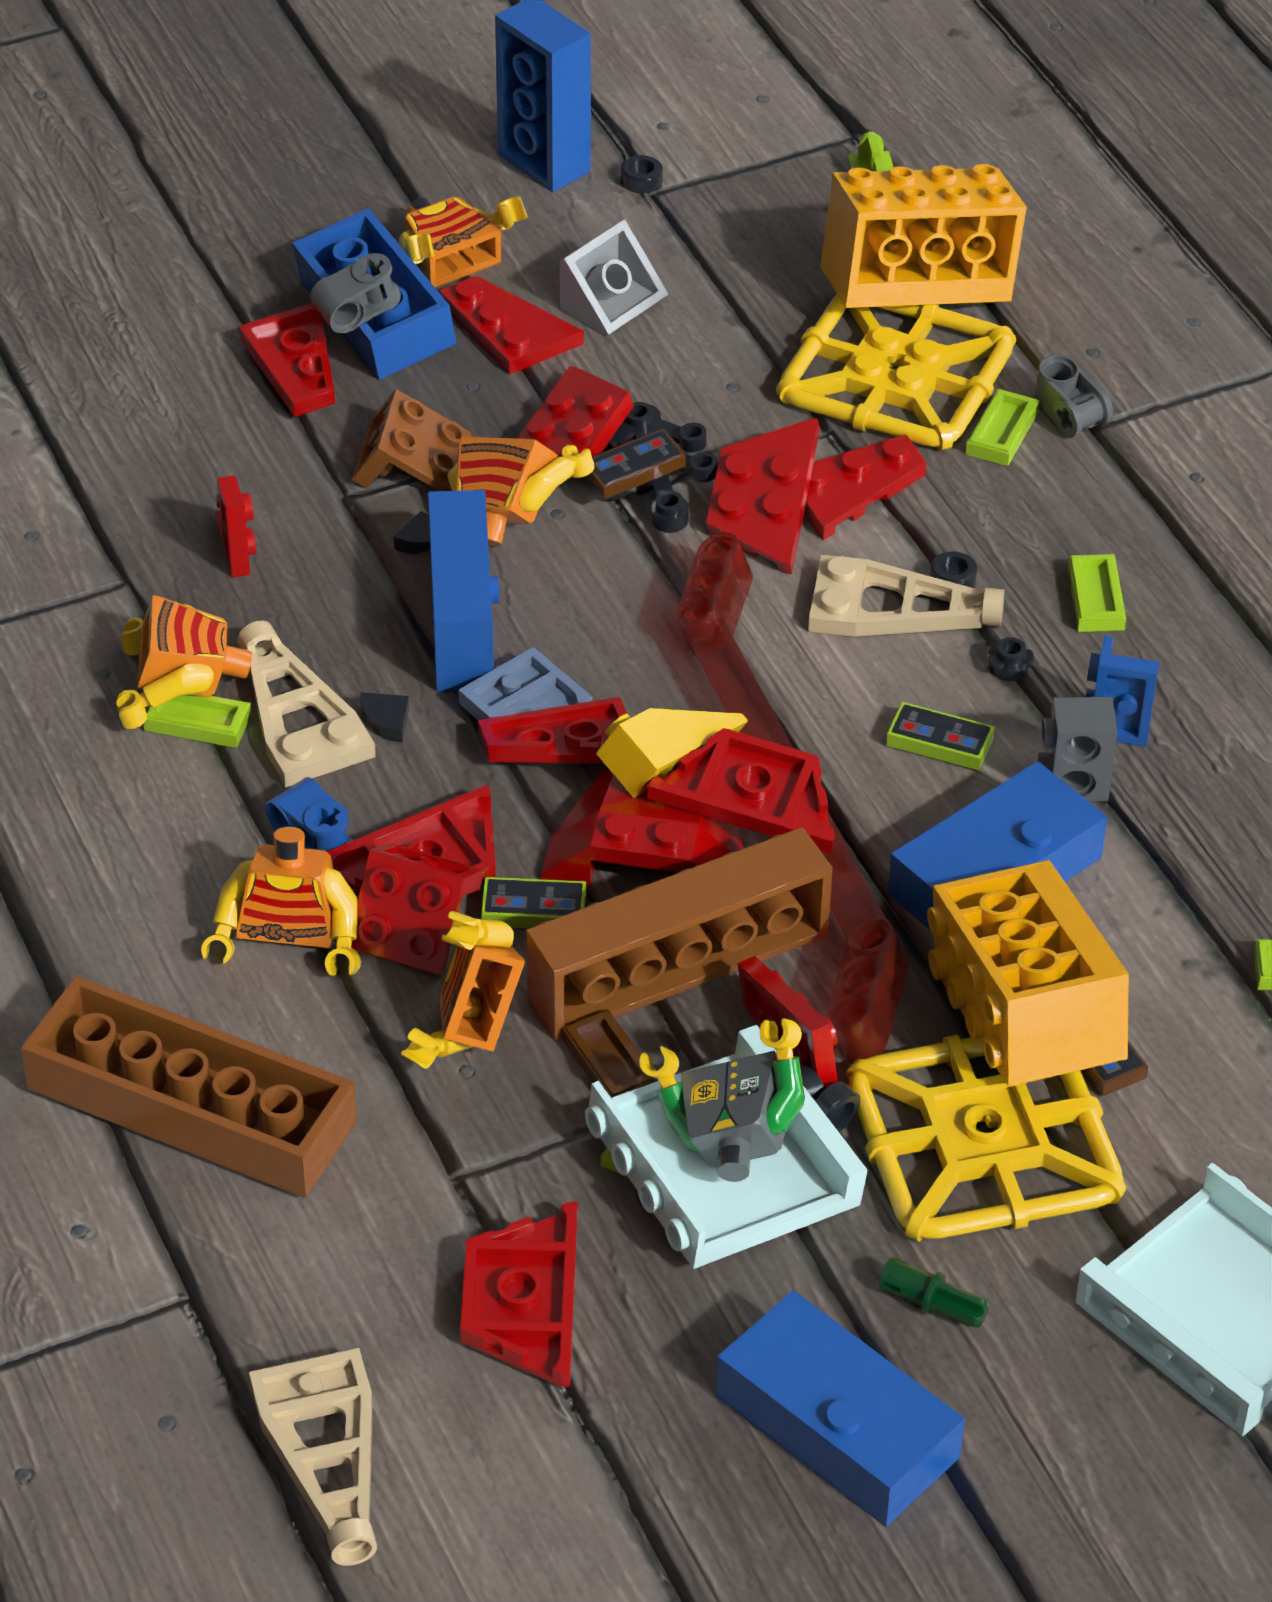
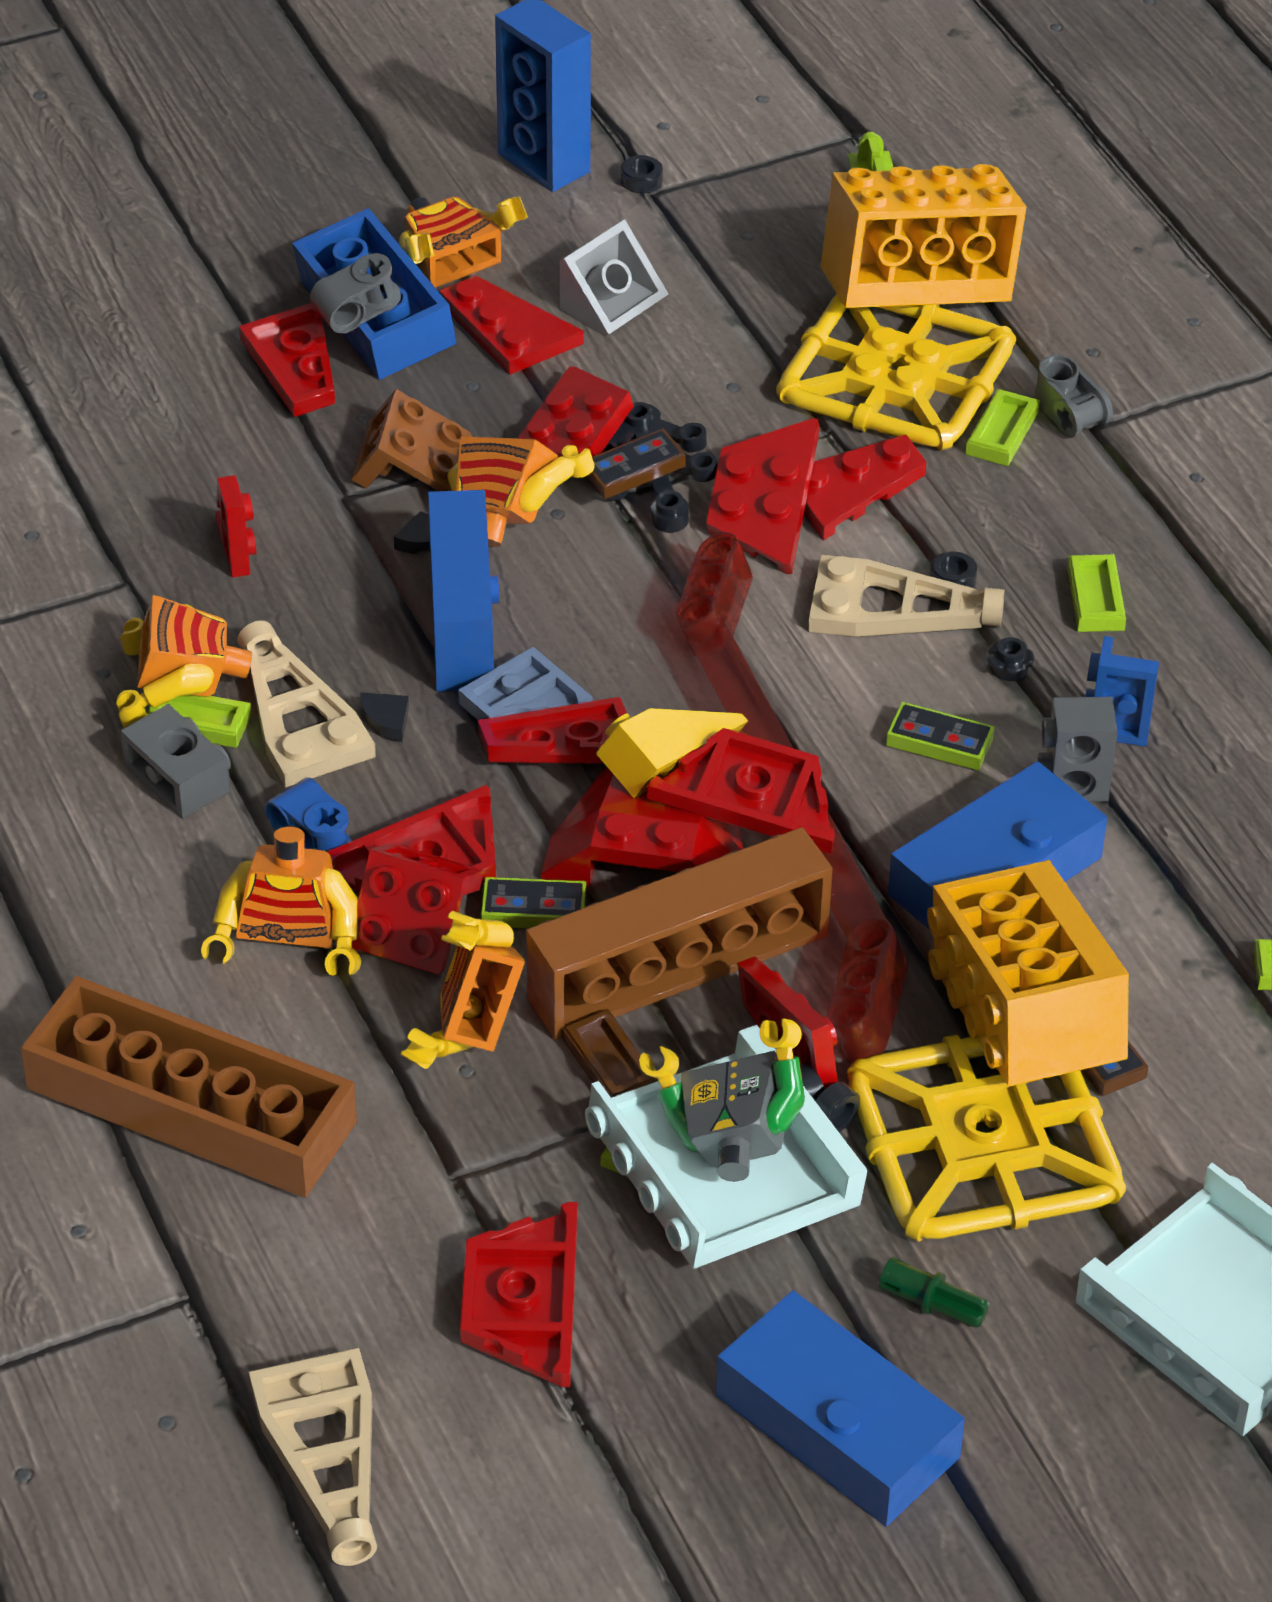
(176, 760): none -> dark grey brick

